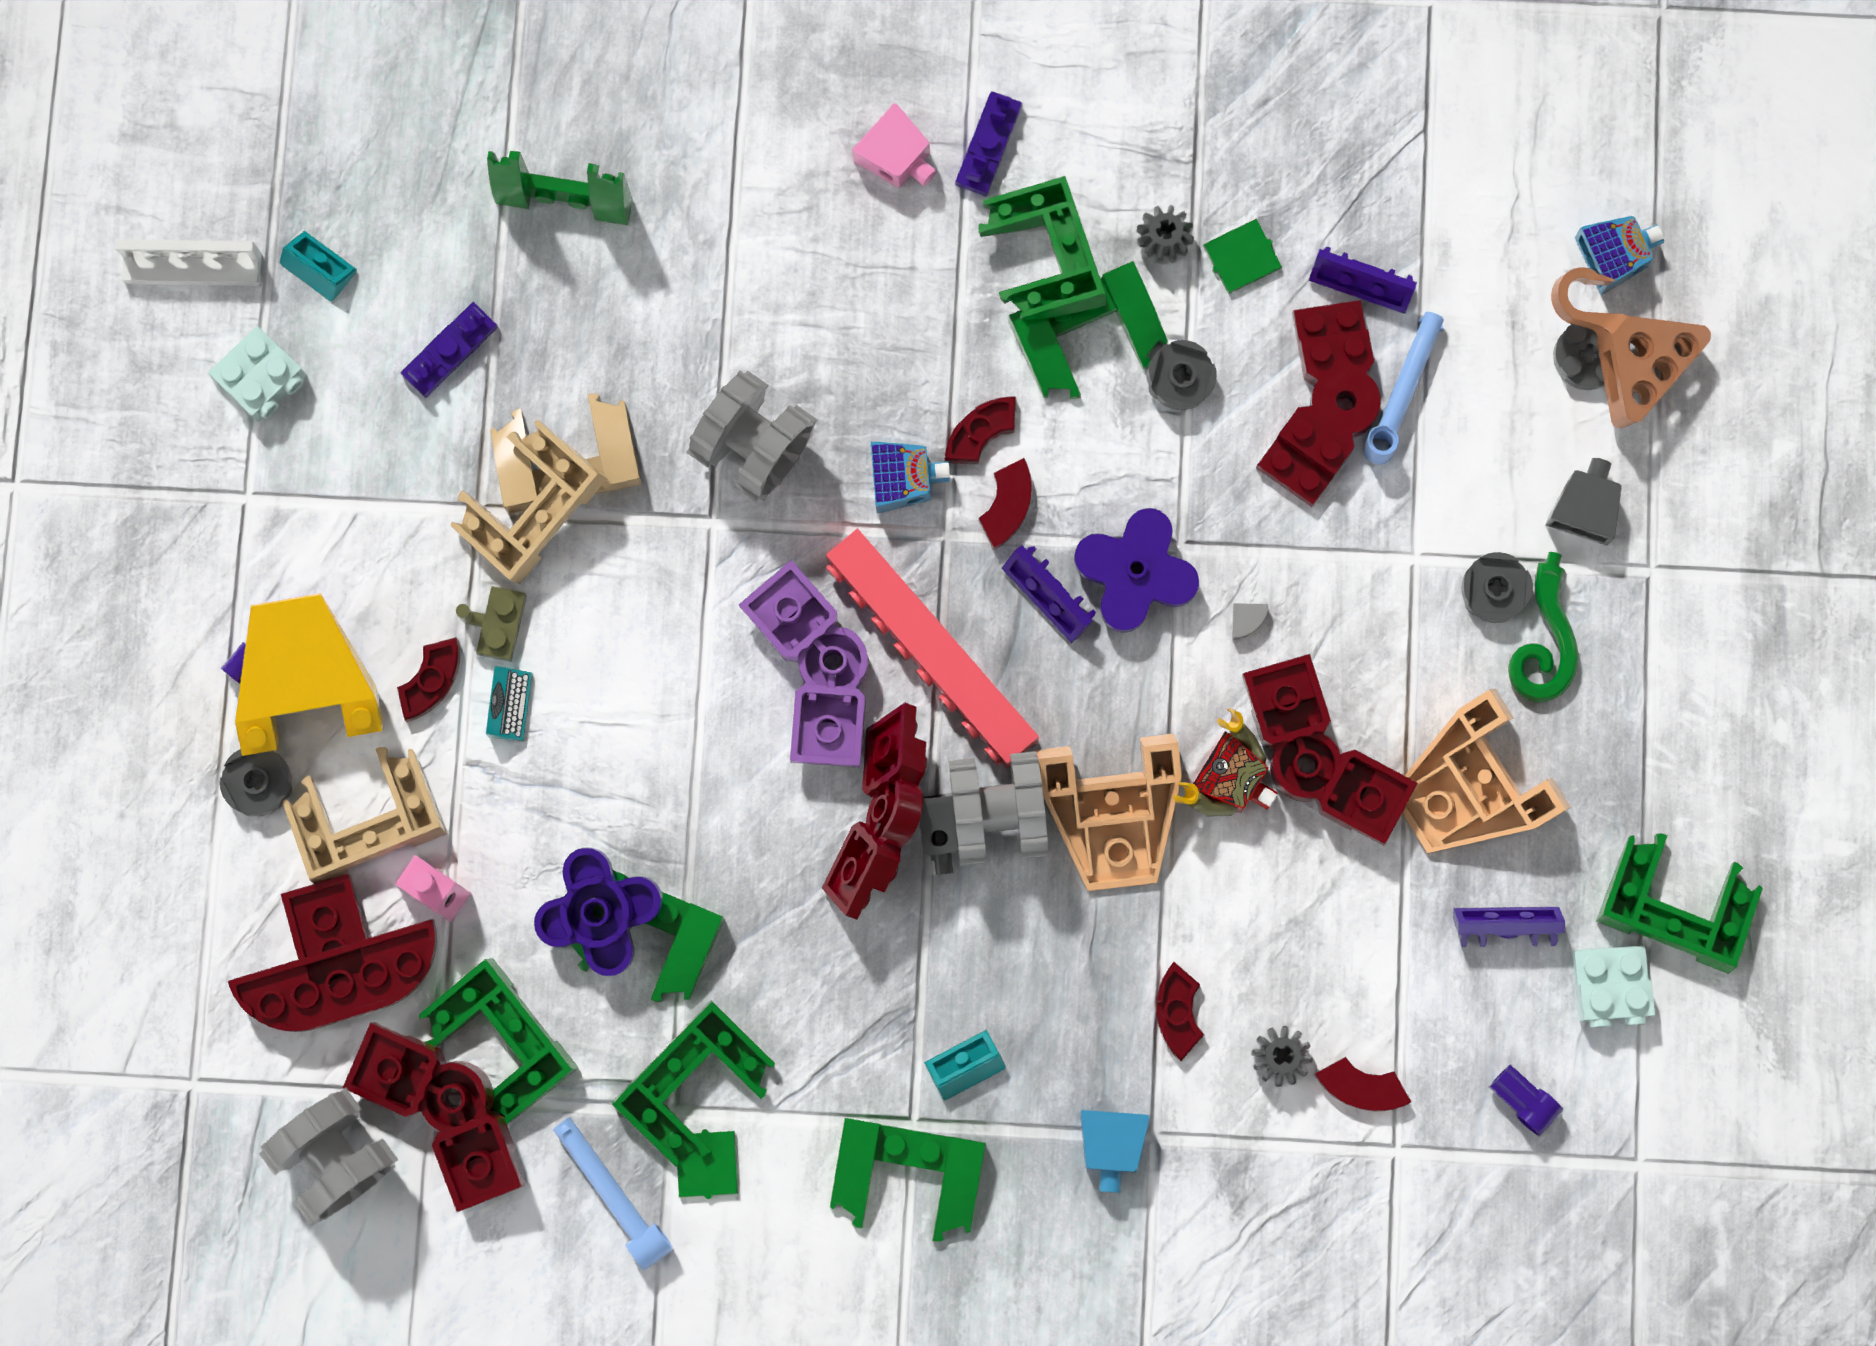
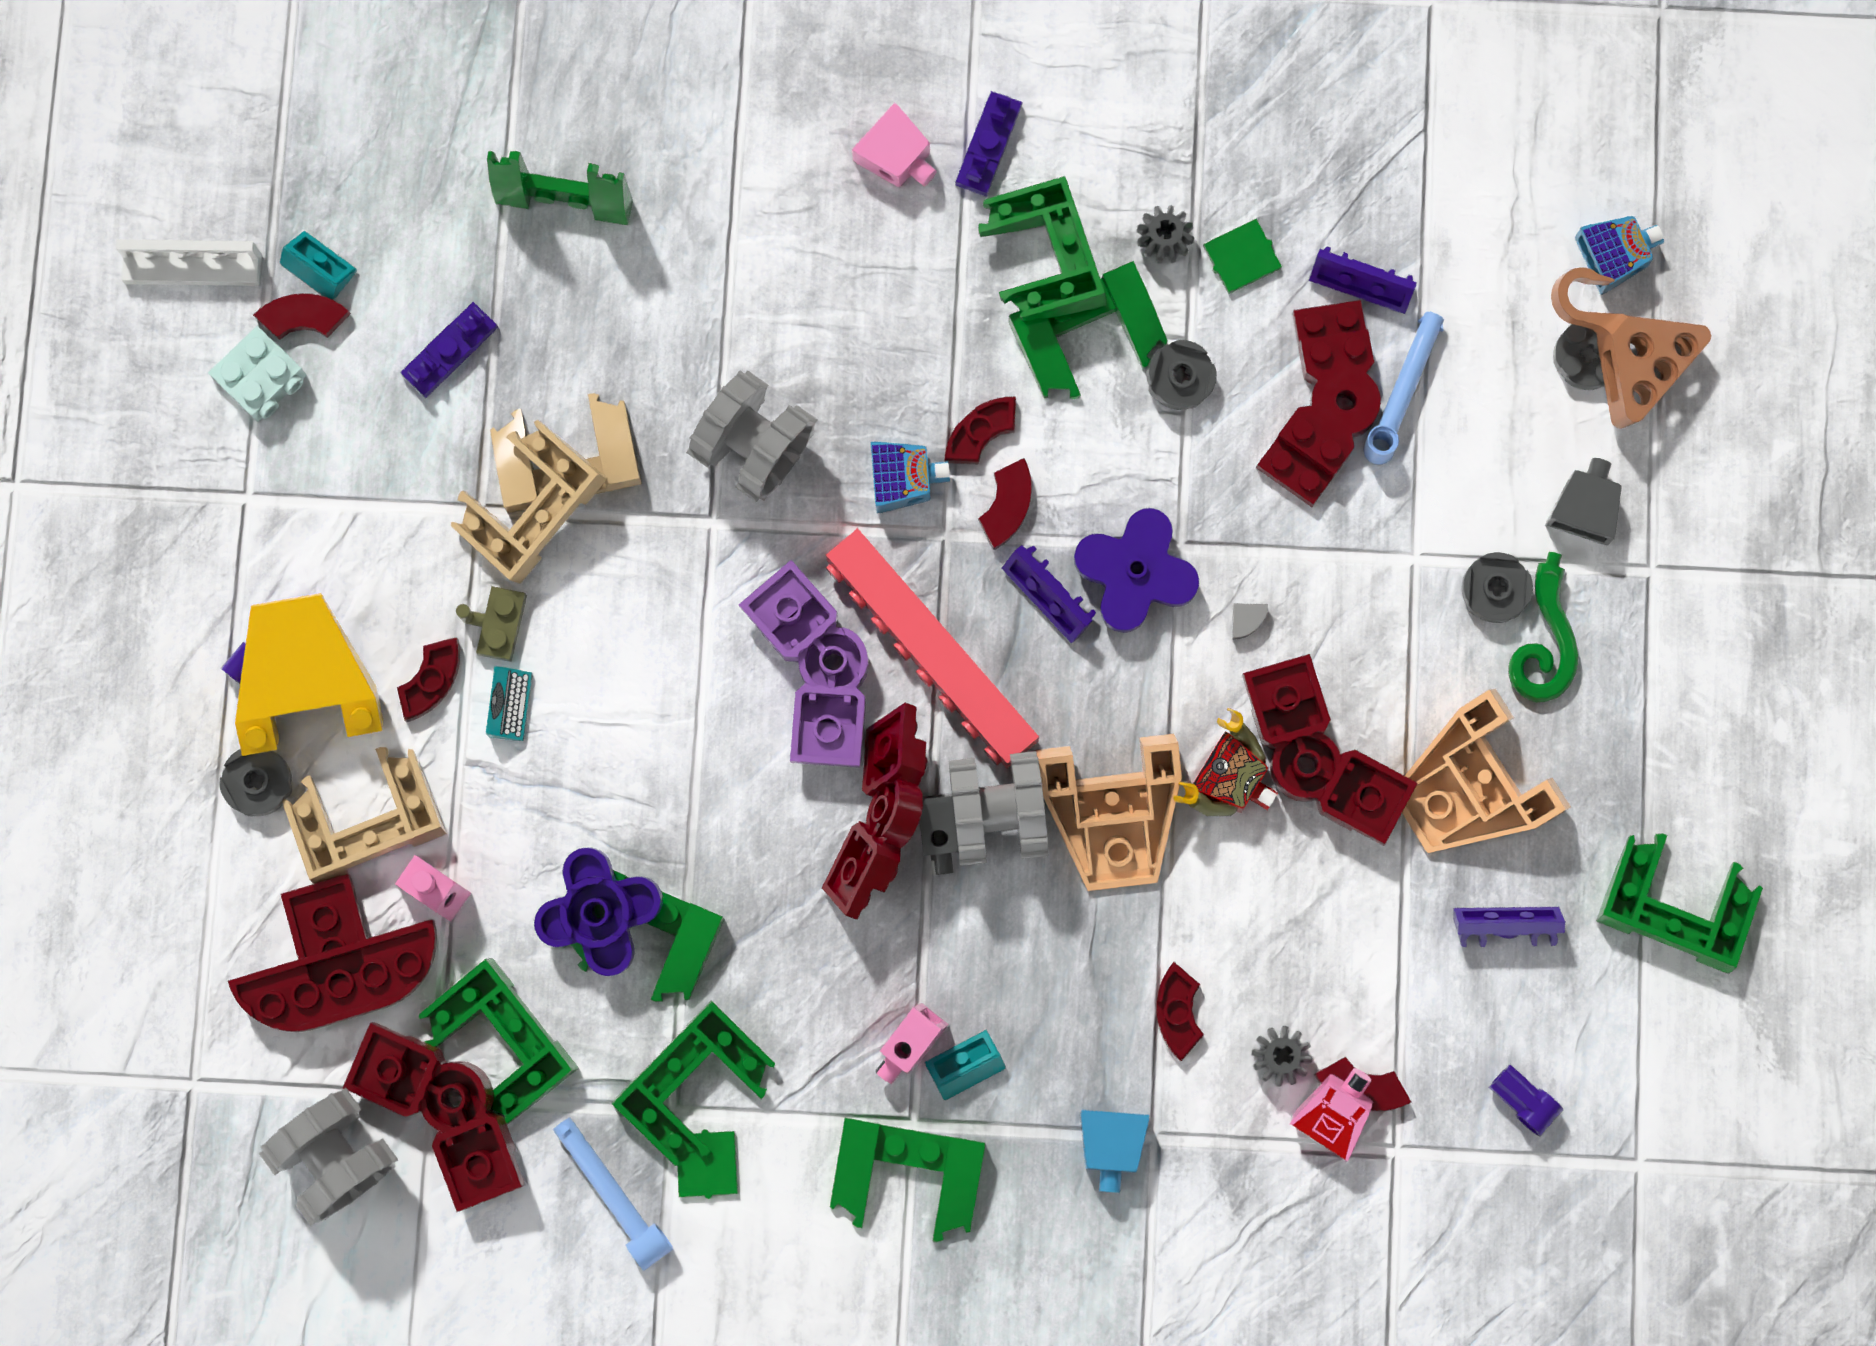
(302, 313): none -> dark red tile
(920, 1031): none -> bright pink torso
(1336, 1112): none -> torso
(1613, 986): light aqua plate -> none

